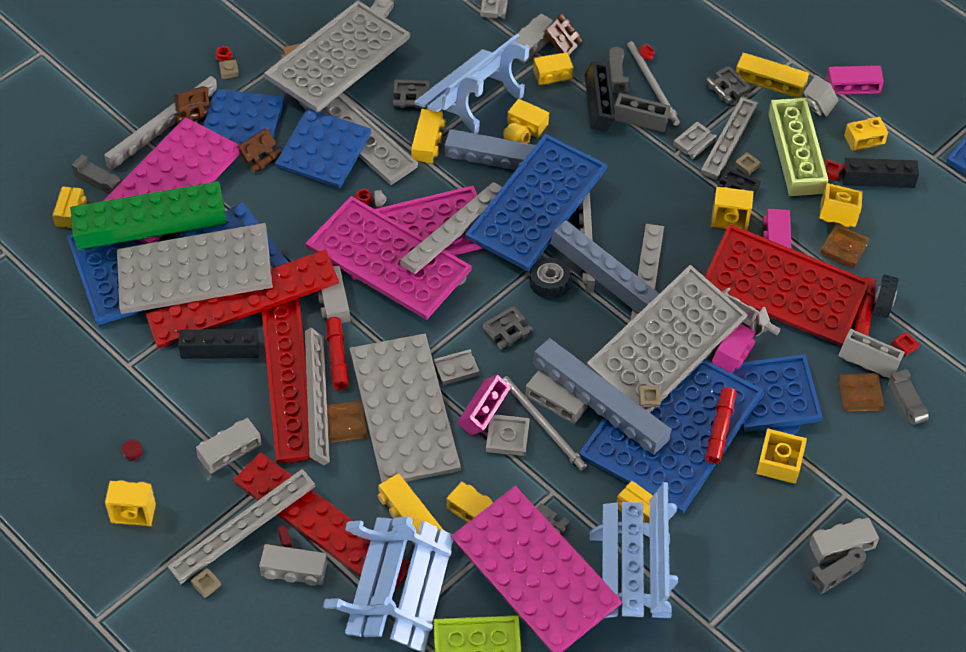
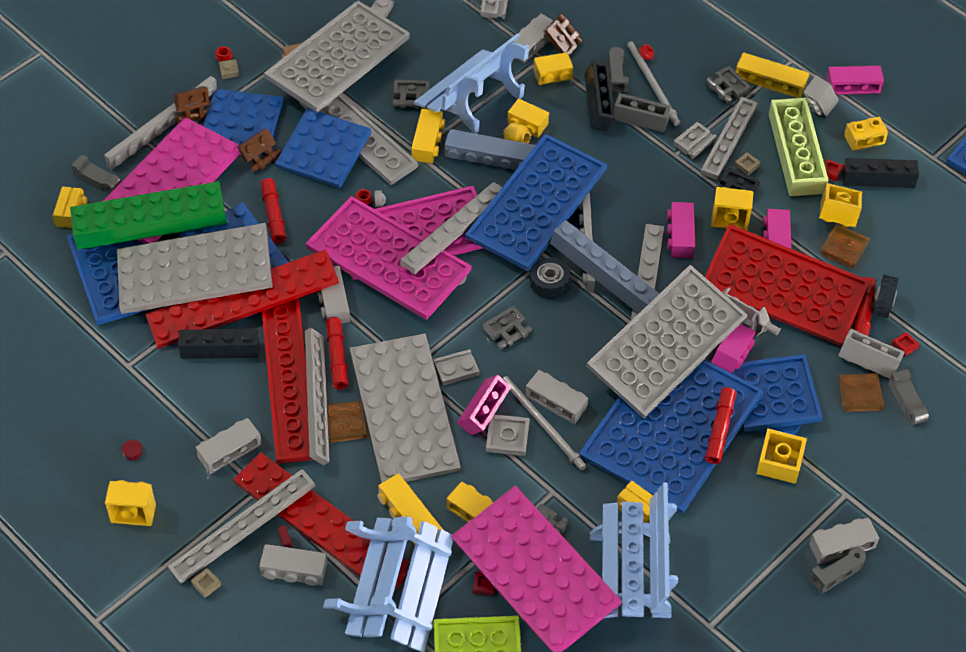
(273, 210): none -> red piece
(482, 585): none -> dark red tile
(601, 396): sand blue brick -> none
(649, 396): dark tan plate -> none
(681, 230): none -> dark pink brick

